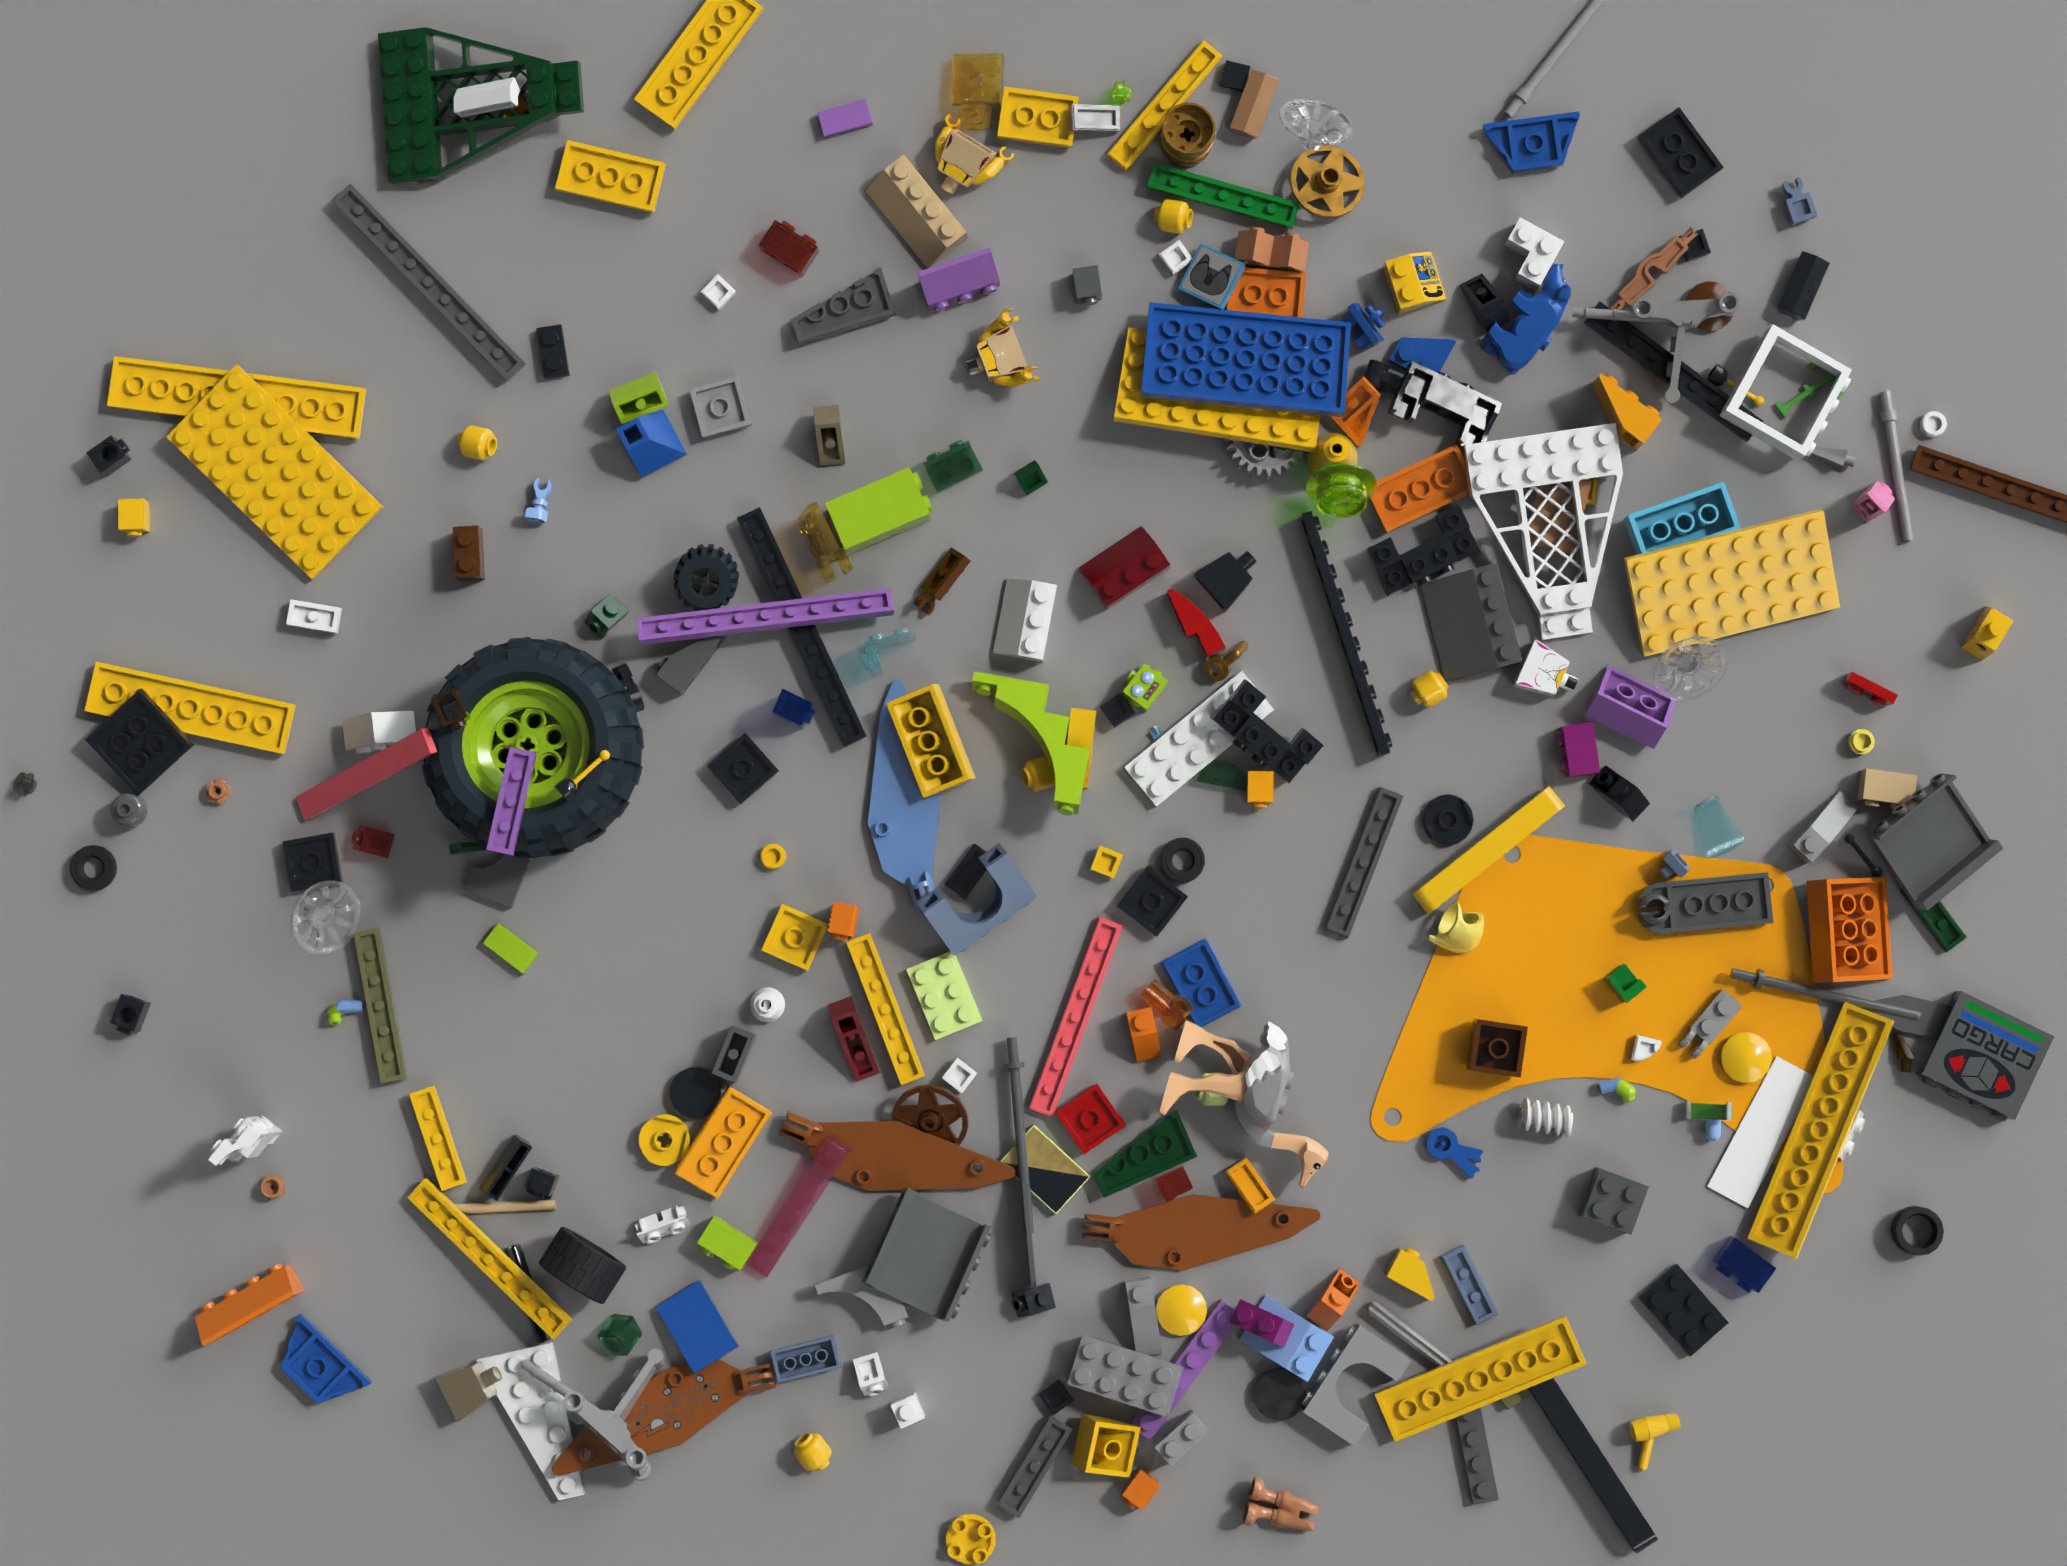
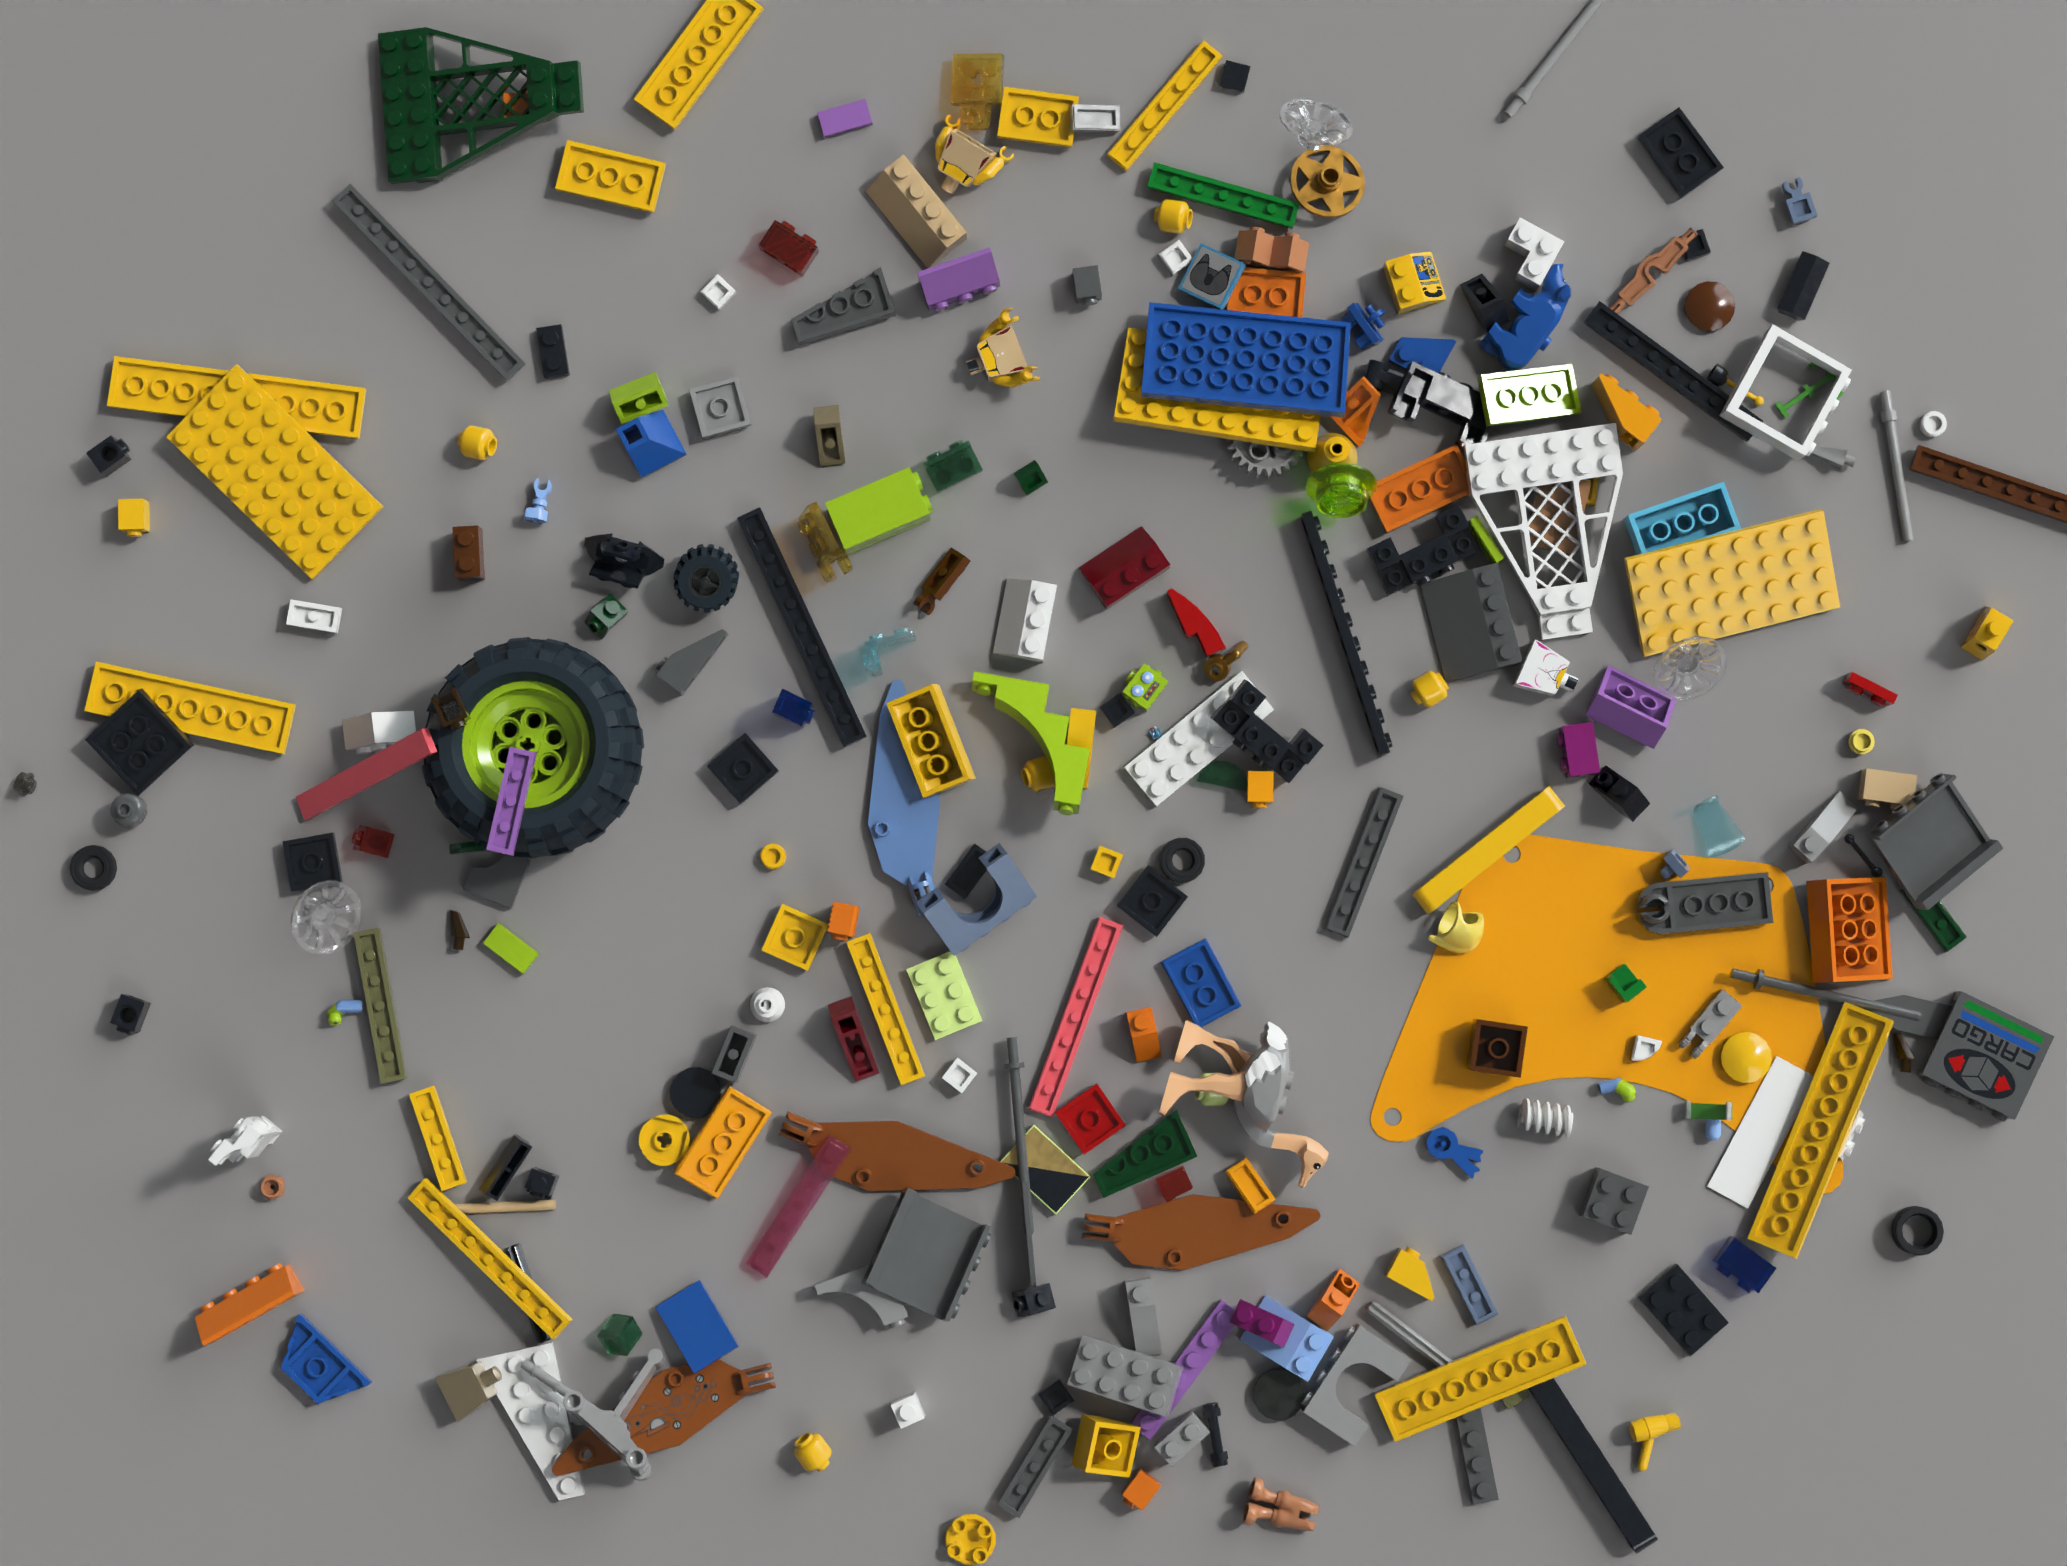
(224, 789): nougat plate -> none
(458, 930): none -> dark brown bar
(486, 97): white piece -> none
(568, 787): hinge -> none
(582, 1265): black tyre -> none
(624, 675): black plate -> none
(630, 573): none -> black piece
(673, 1223): white hinge -> none
(727, 1243): lime brick -> none
(765, 616): medium lavender plate -> none
(806, 1358): sand blue piece -> none
(870, 1374): white bracket -> none
(930, 1115): reddish brown wheel -> none
(1121, 93): clear neon green plate -> none
(1173, 1008): clear orange piece -> none
(1181, 1310): yellow dish -> none
(1194, 122): pearl gold wheel -> none
(1218, 1457): none -> black bar
(1226, 578): black torso -> none
(1254, 104): medium nougat piece -> none
(1447, 819): black tile -> none
(1485, 540): none -> lime tile
(1529, 395): none -> plate
(1533, 141): blue wing -> none
(1675, 314): light grey piece -> none
(1873, 501): bright pink slope -> none

